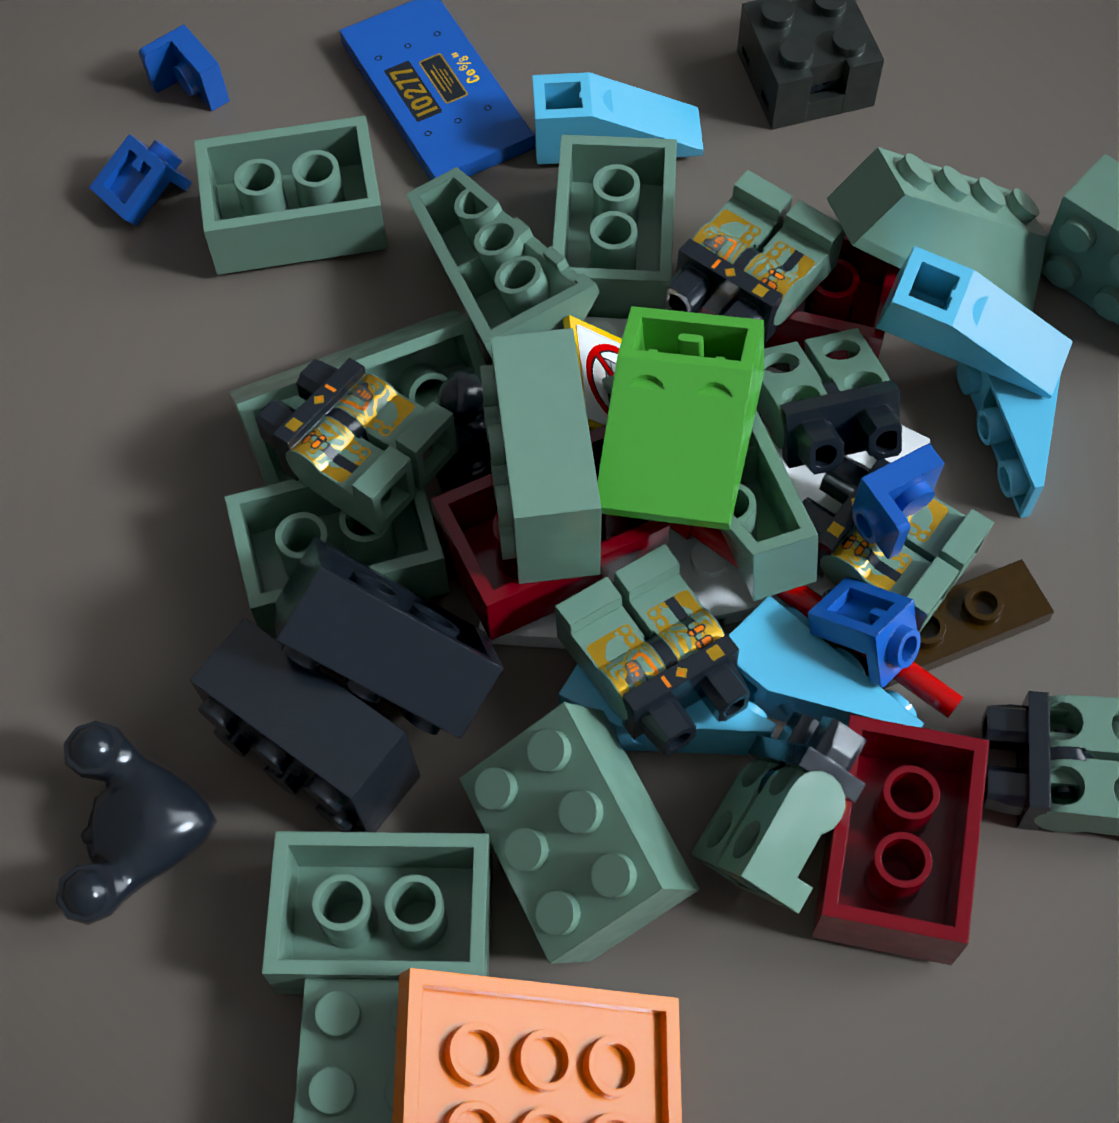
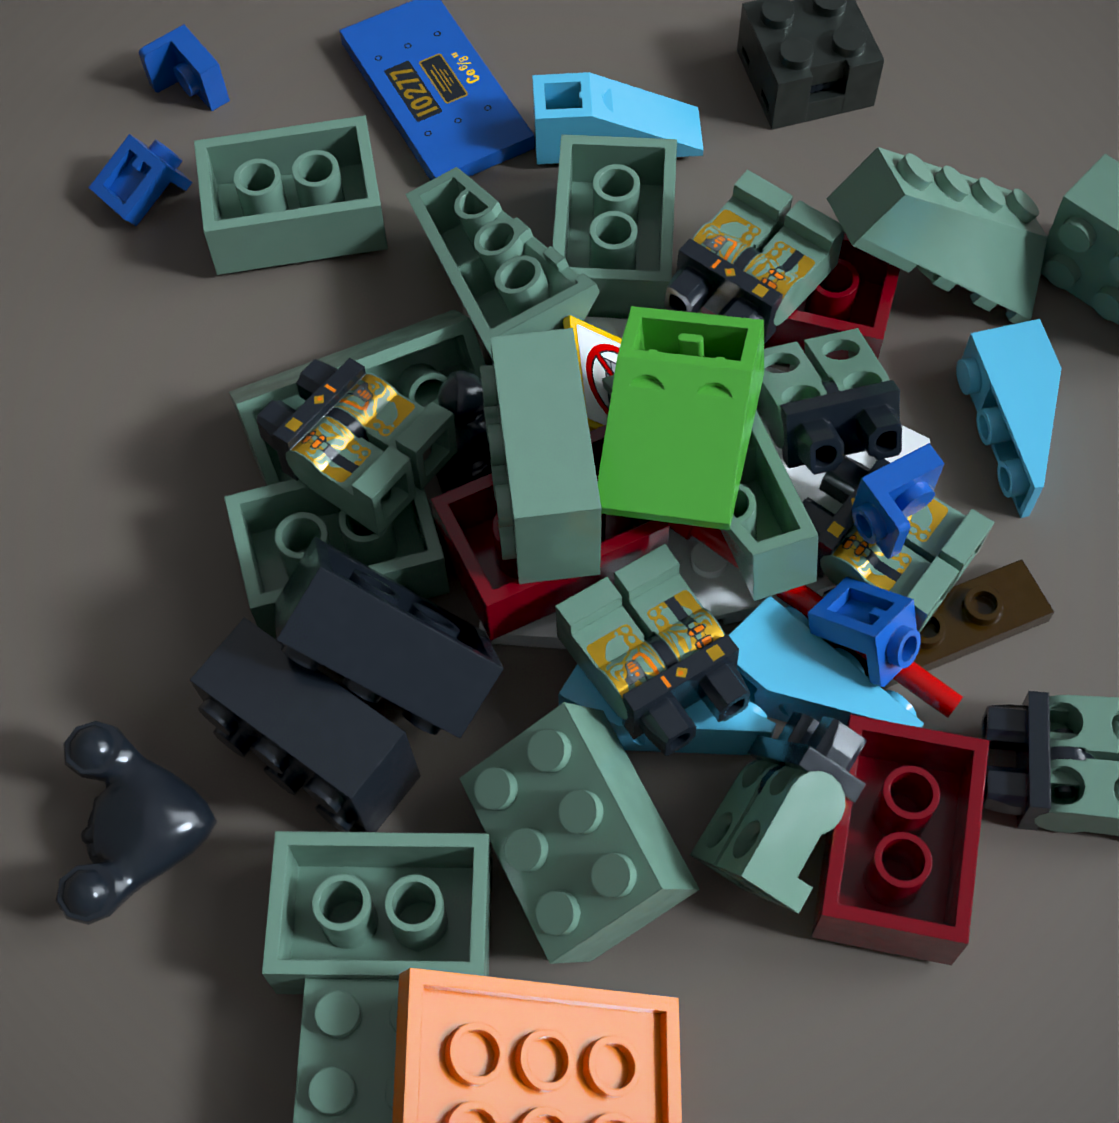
(973, 323): medium azure slope -> none

